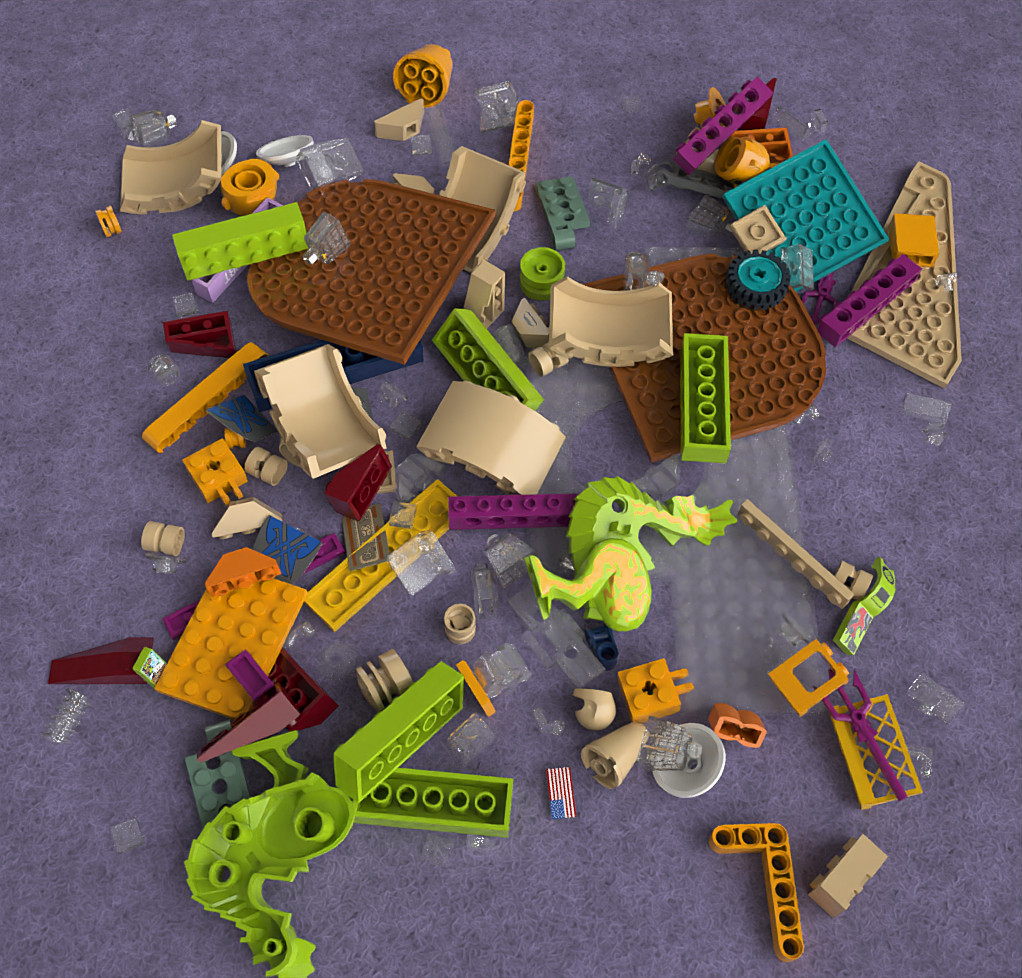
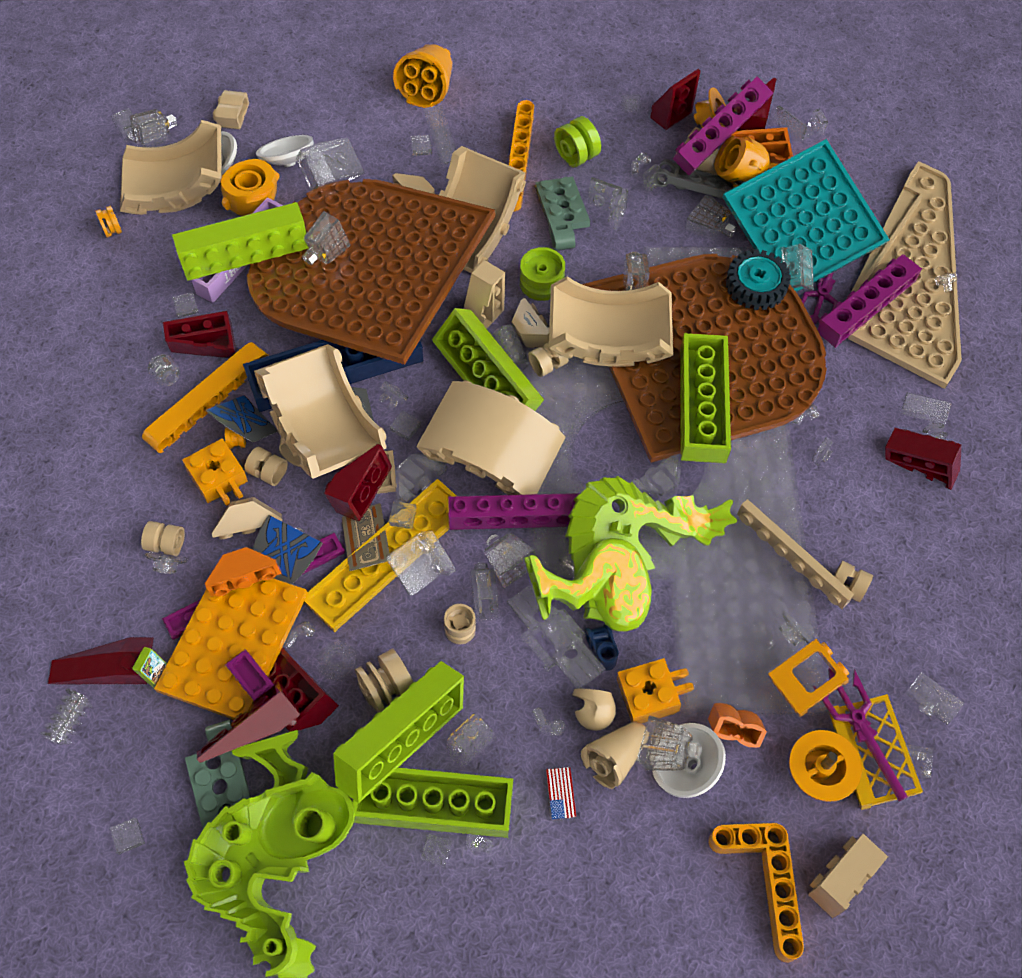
(231, 109): none -> tan brick
(401, 123): tan slope -> none
(476, 688): light orange tile -> none
(498, 106): clear bracket -> none
(501, 670): clear brick -> none
(577, 141): none -> lime wheel
(654, 277): clear arm -> none
(676, 101): none -> dark red slope
(757, 231): tan tile -> none
(825, 765): none -> light orange piece
(863, 610): lime piece -> none
(914, 237): light orange brick -> none
(926, 454): none -> dark red wedge

